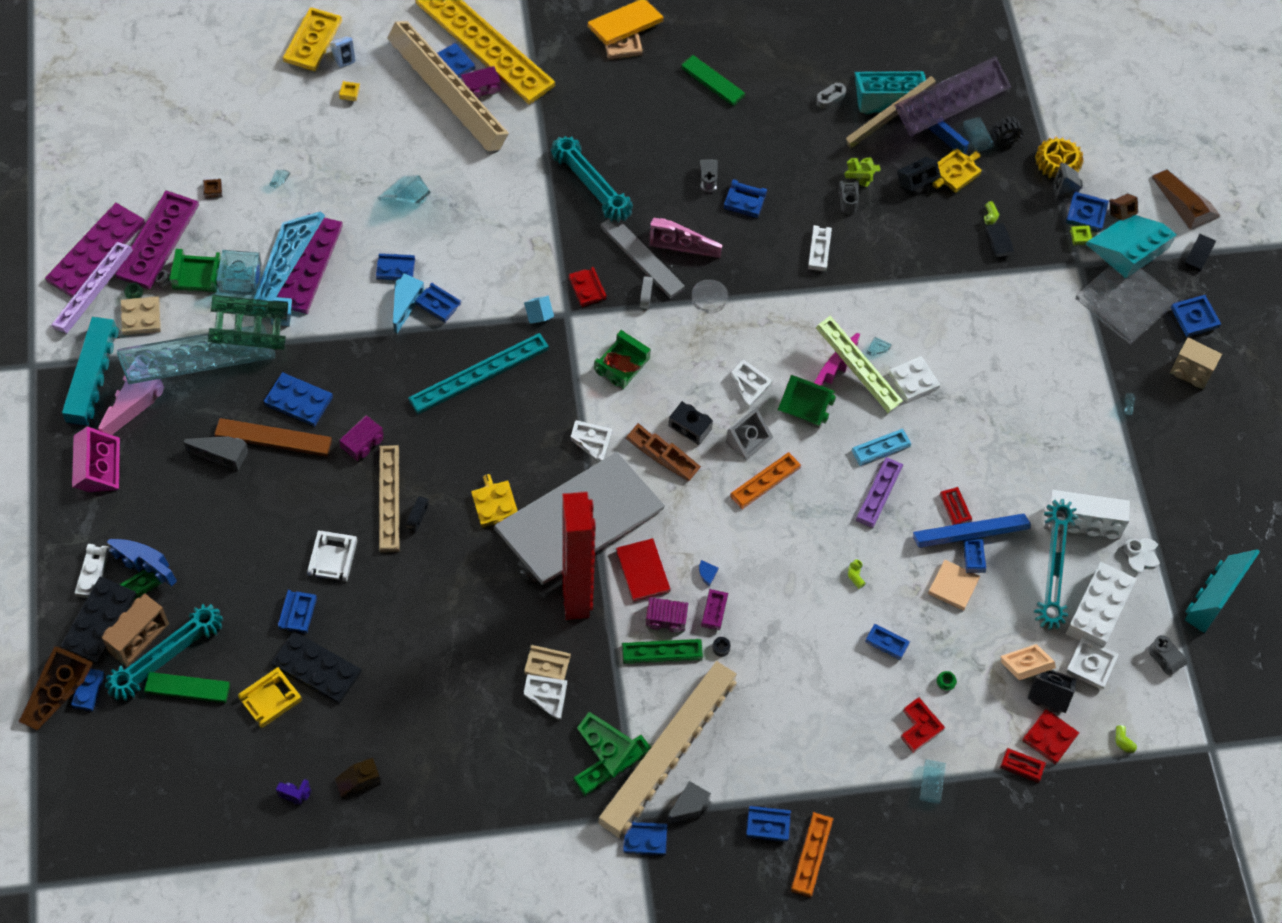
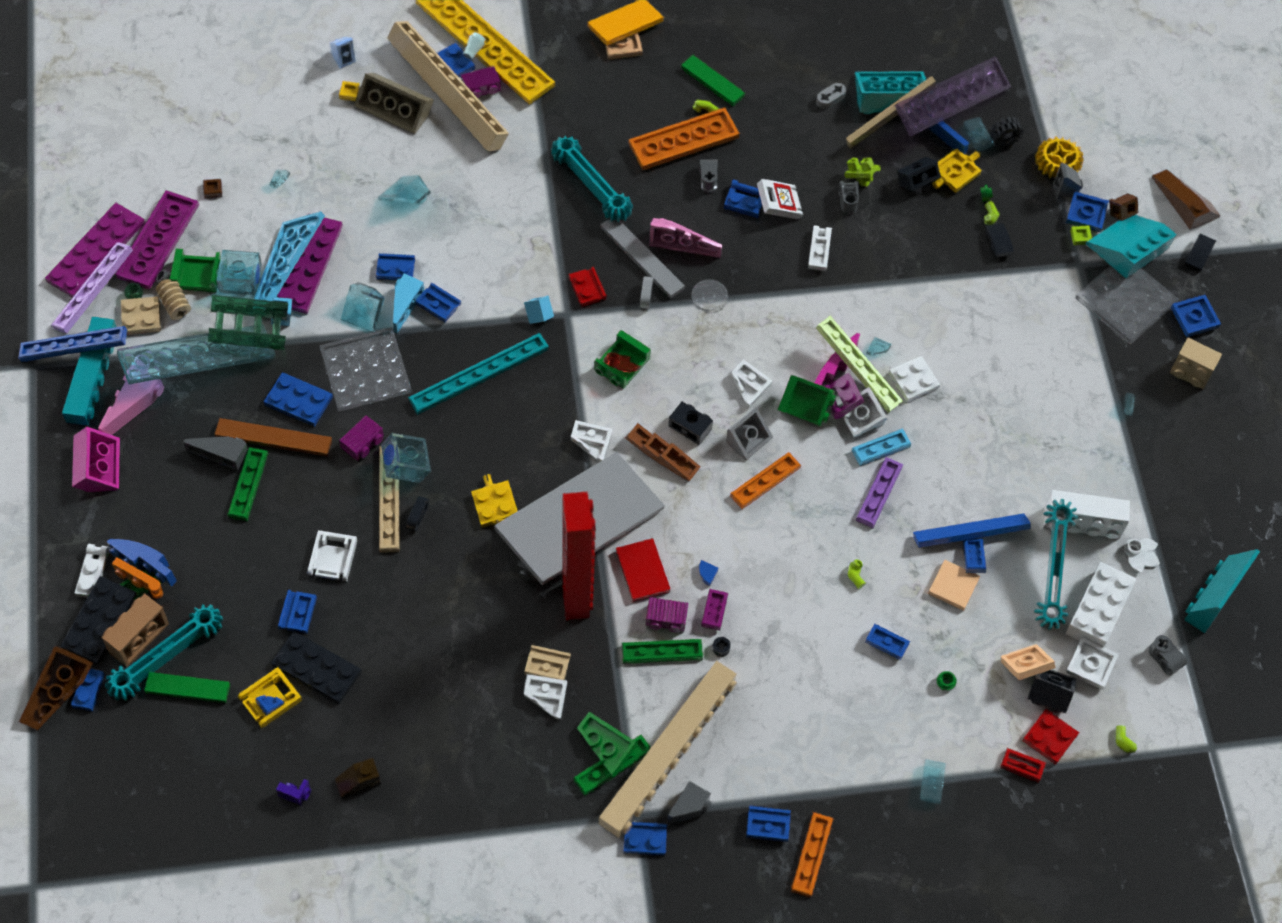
(73, 343): none -> blue tile
(137, 577): none -> orange plate
(173, 299): none -> tan piece
(247, 484): none -> green tile
(268, 704): none -> blue tile
(312, 39): yellow plate -> none
(363, 306): none -> clear light blue slope
(365, 369): none -> clear plate
(393, 102): none -> dark tan slope
(405, 457): none -> clear light blue brick
(474, 44): none -> light aqua cone
(683, 138): none -> orange plate
(699, 104): none -> lime arm
(784, 196): none -> white container
(848, 394): none -> magenta plate
(865, 416): none -> white slope
(925, 725): red plate -> none
(961, 520): red tile -> none
(986, 193): none -> green plate

